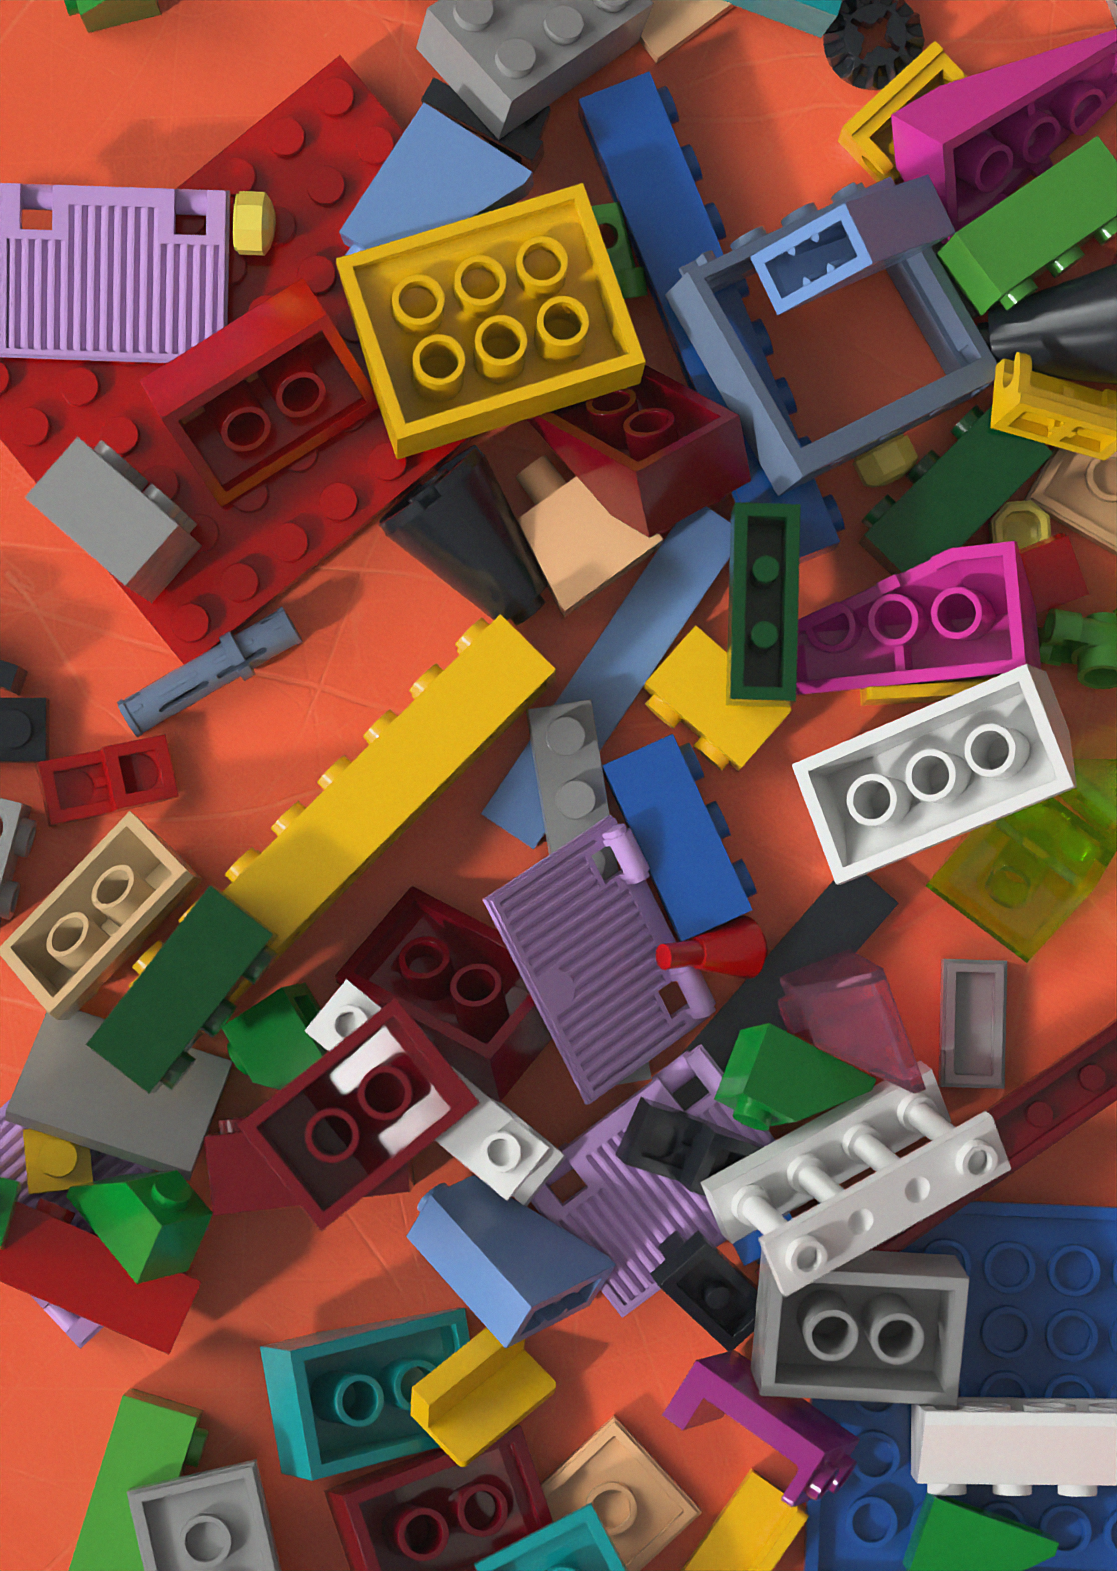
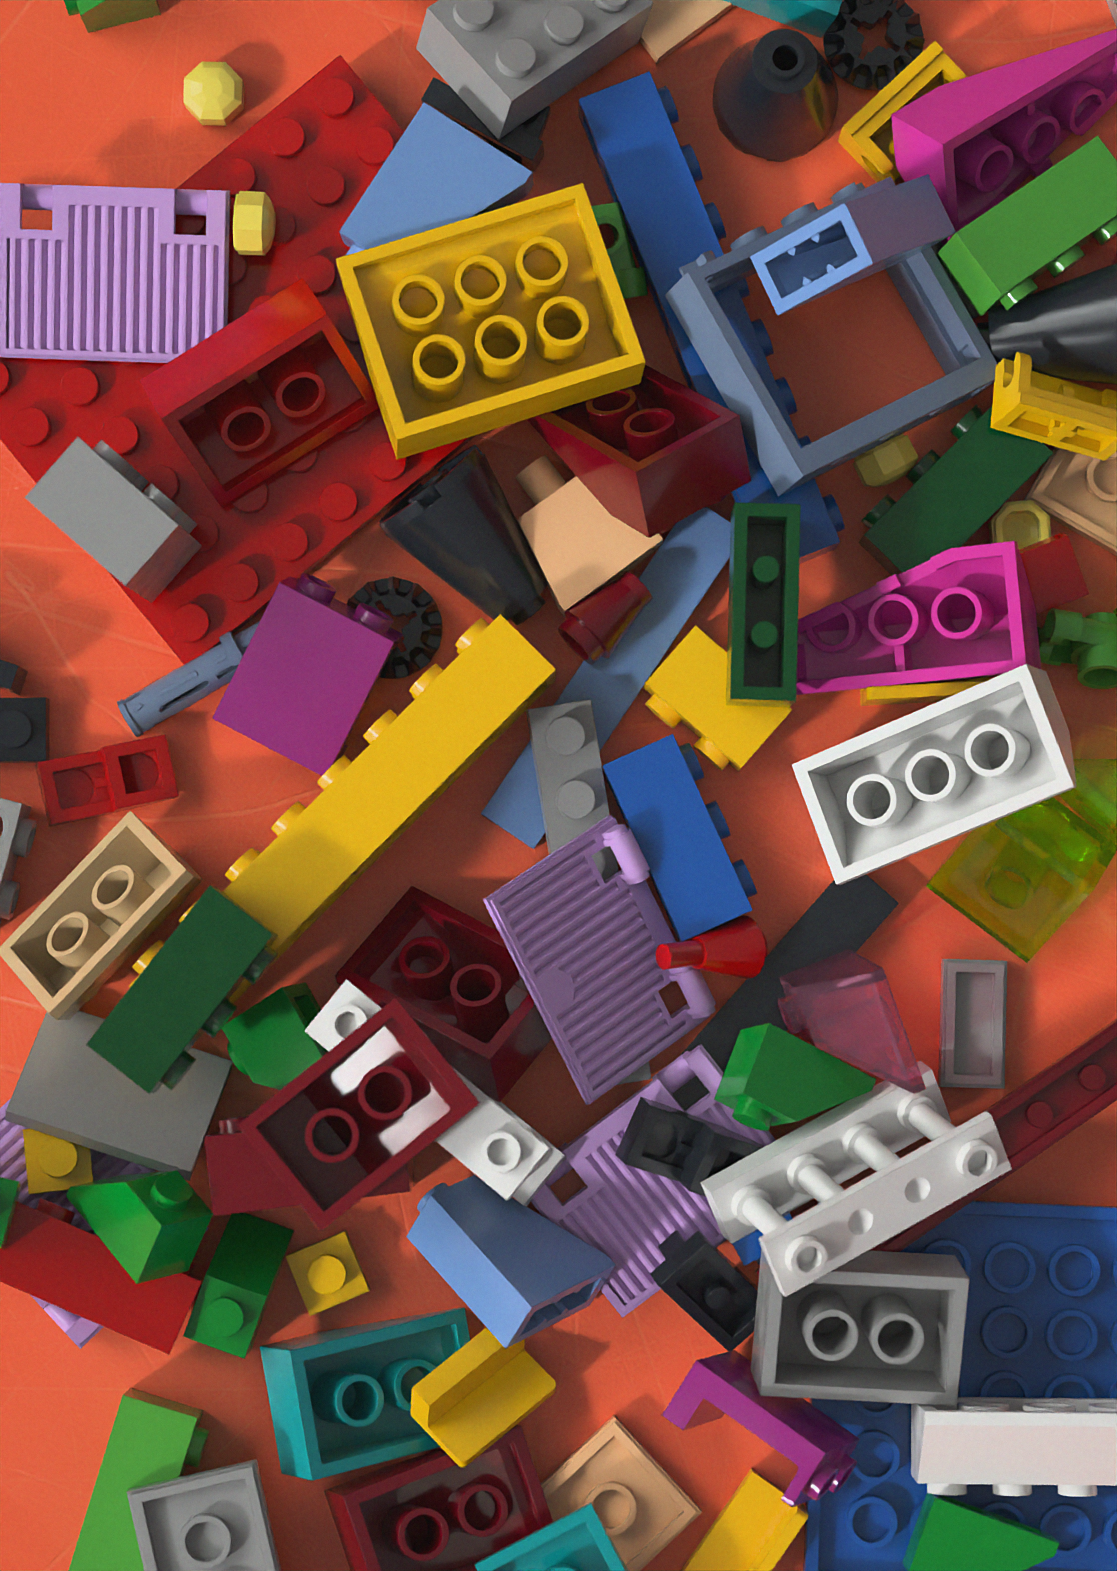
(214, 93): none -> light yellow tile
(239, 1284): none -> green slope
(307, 672): none -> magenta panel
(328, 1273): none -> yellow plate
(420, 636): none -> black gear
(603, 619): none -> dark red cone
(775, 96): none -> black cone

